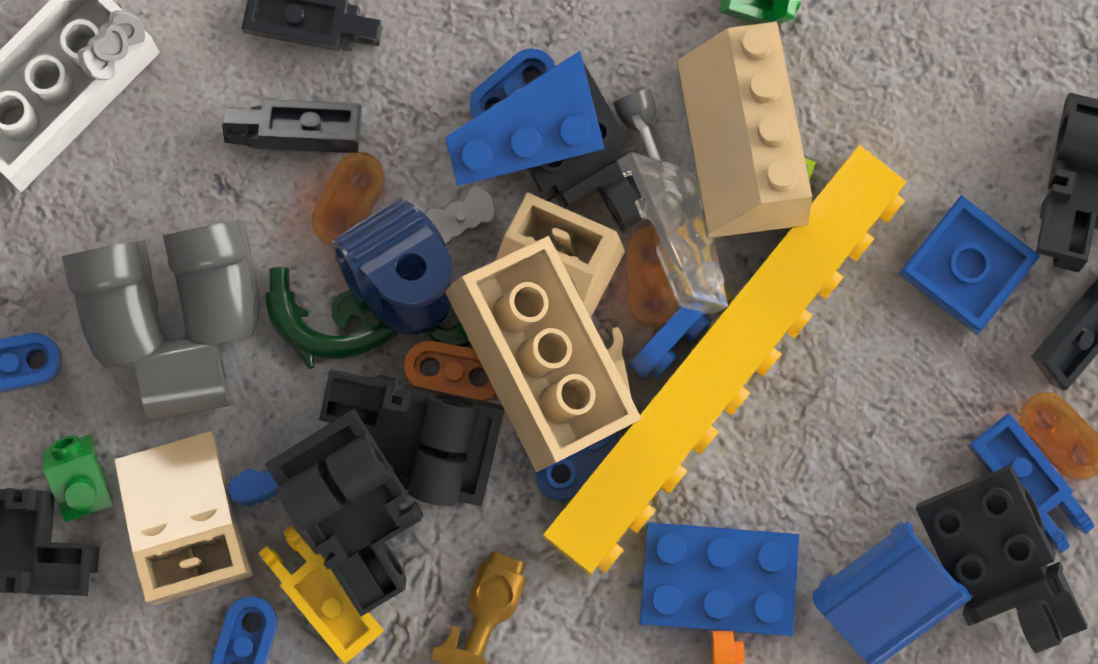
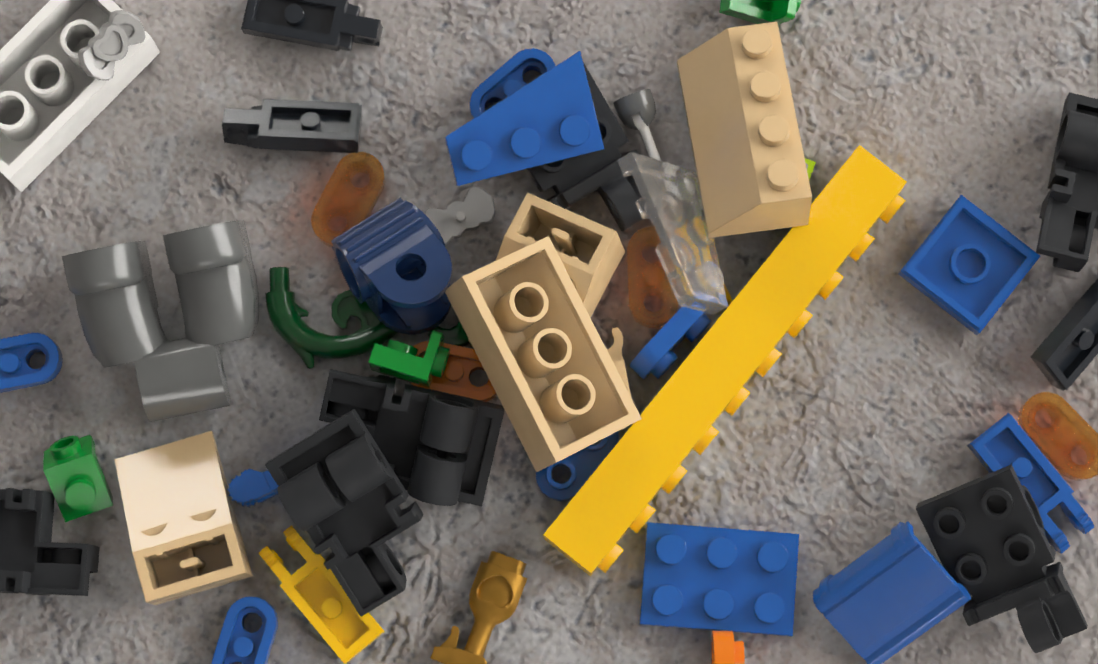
(401, 362): none -> green bracket

